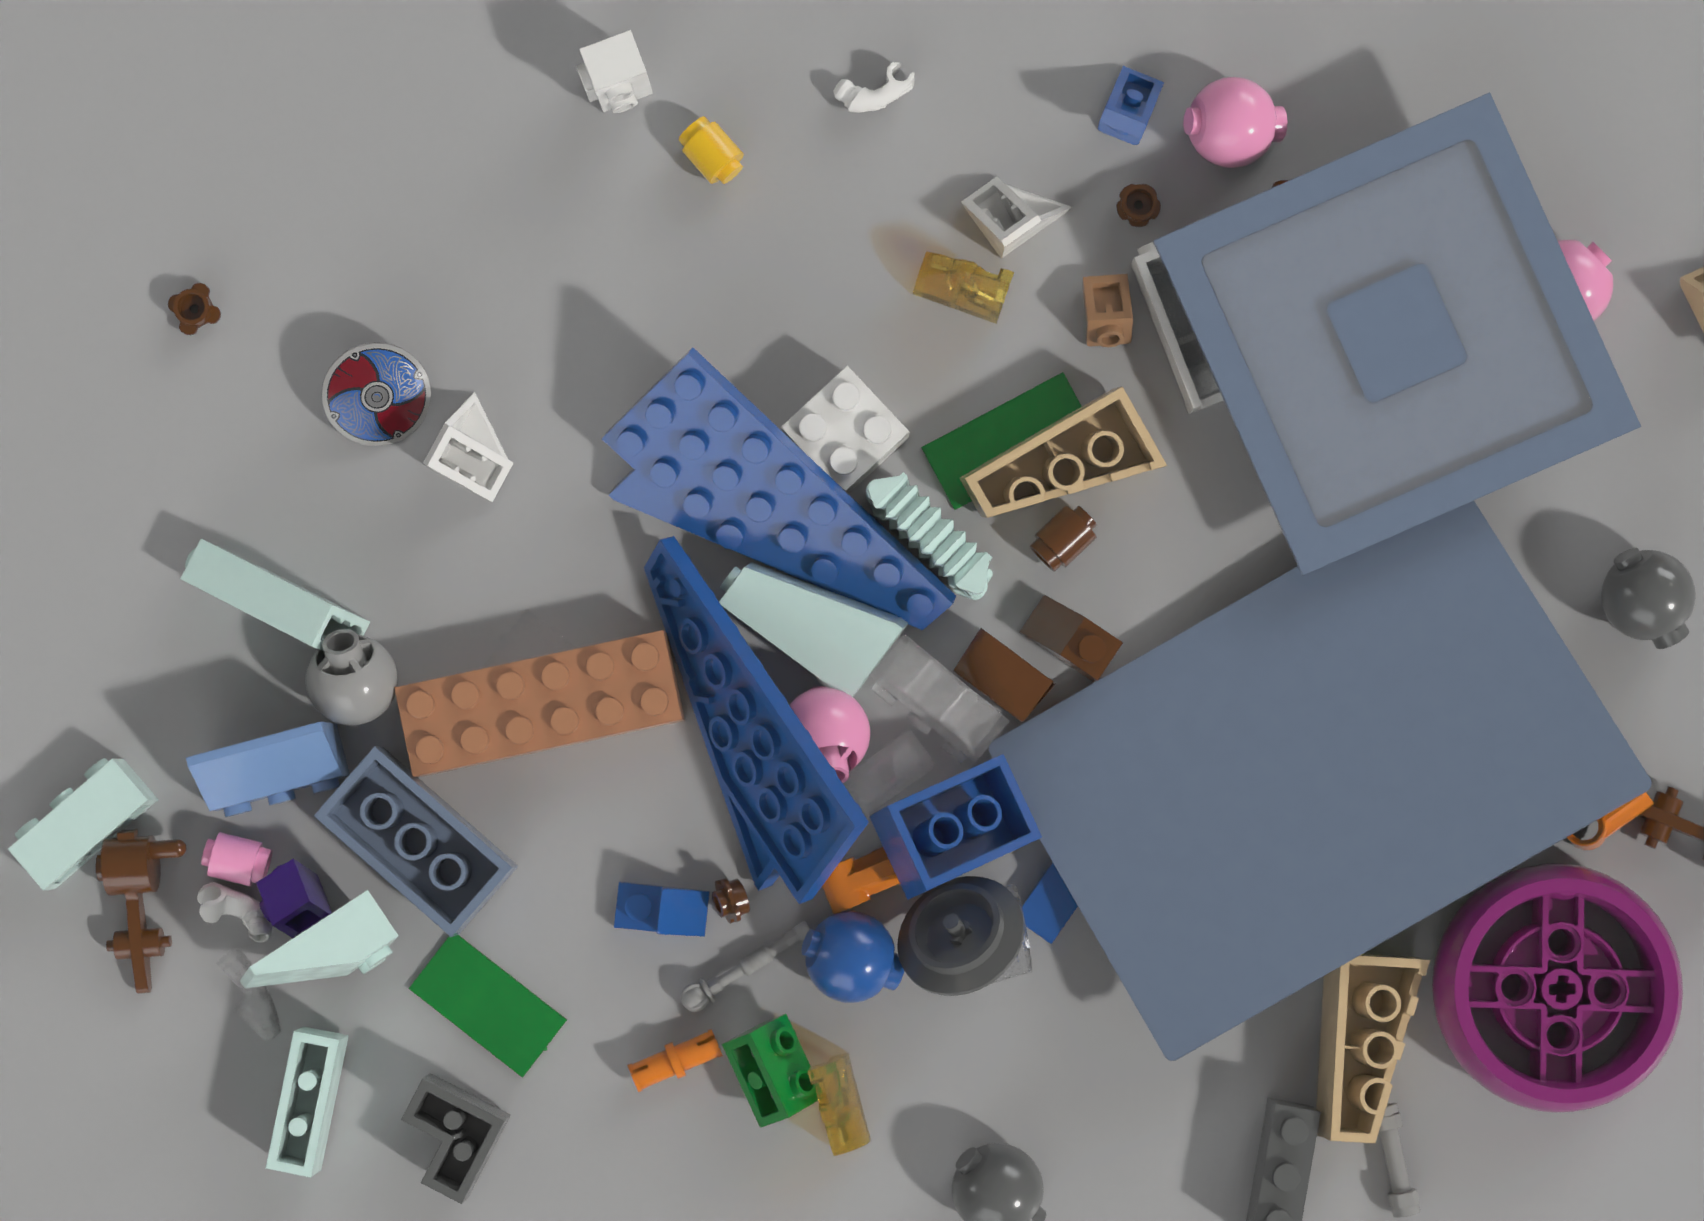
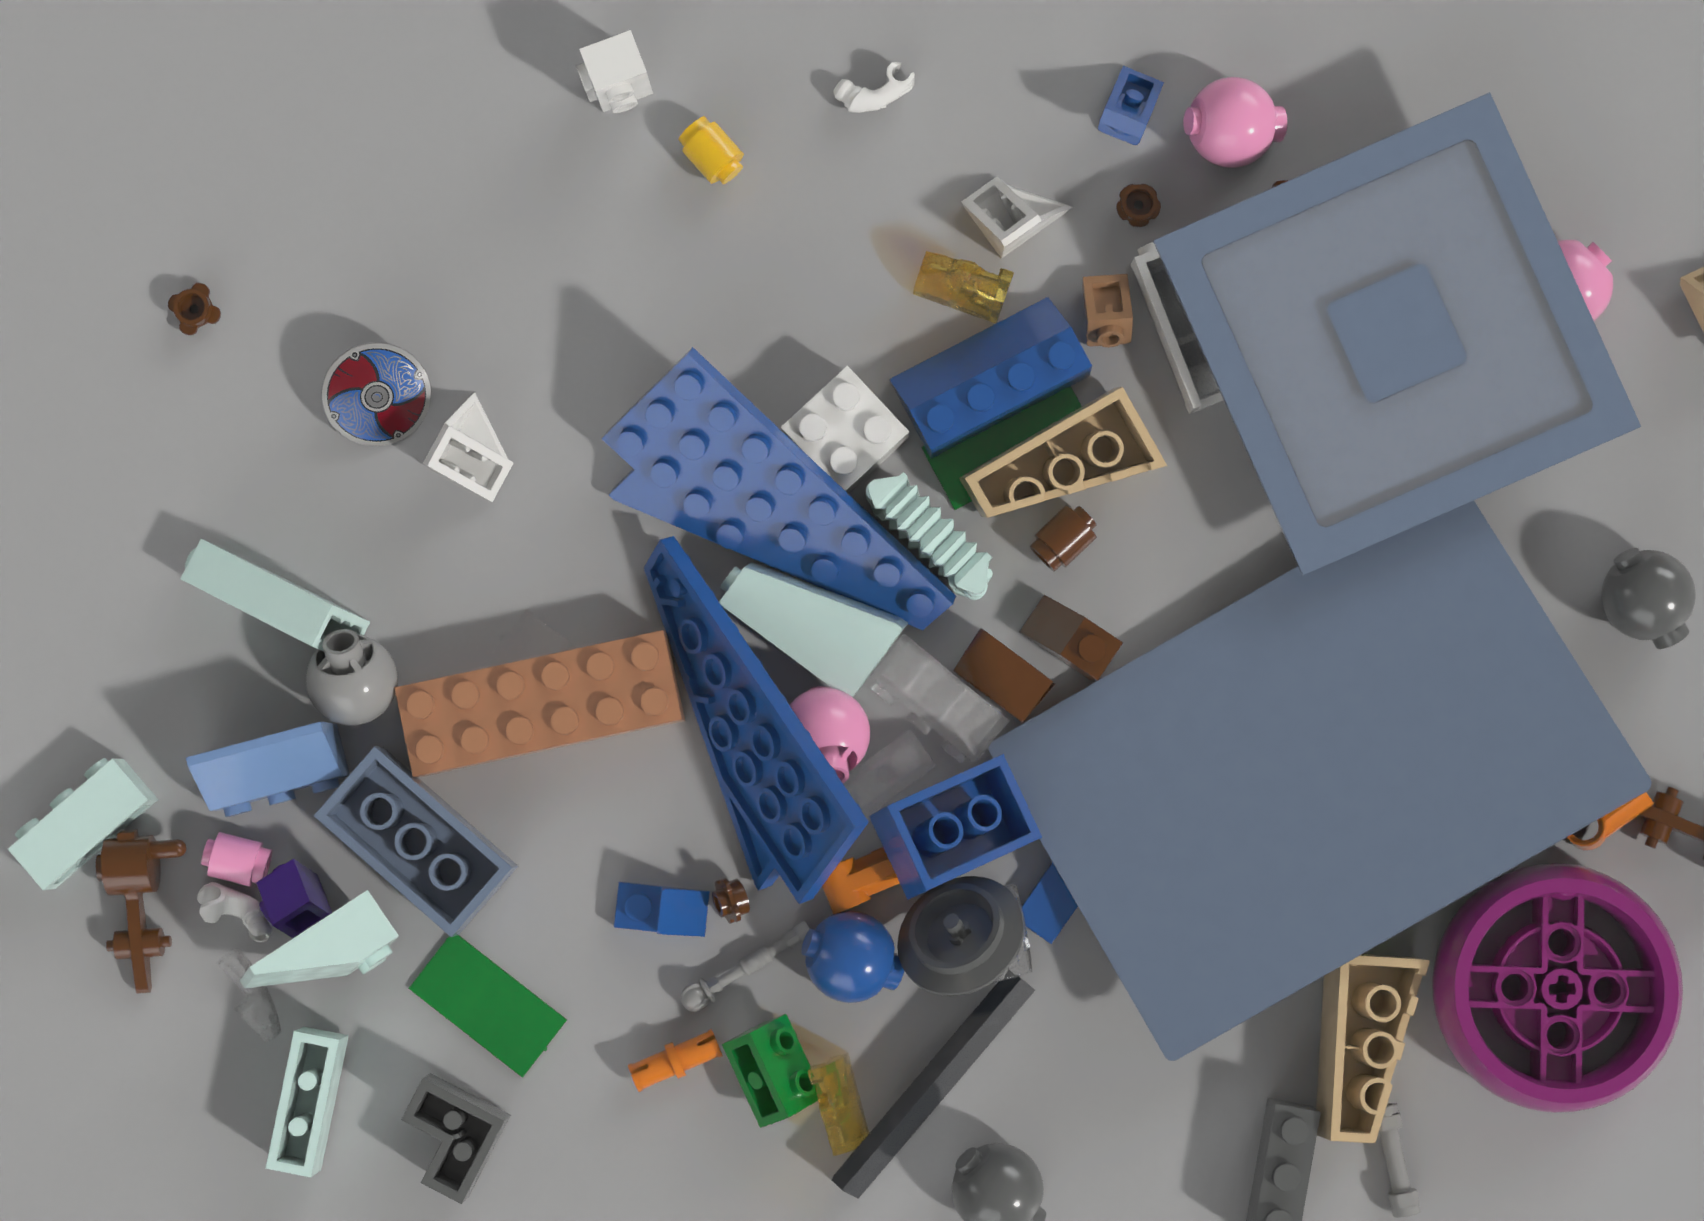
(932, 1085): none -> black tile
(991, 376): none -> blue slope

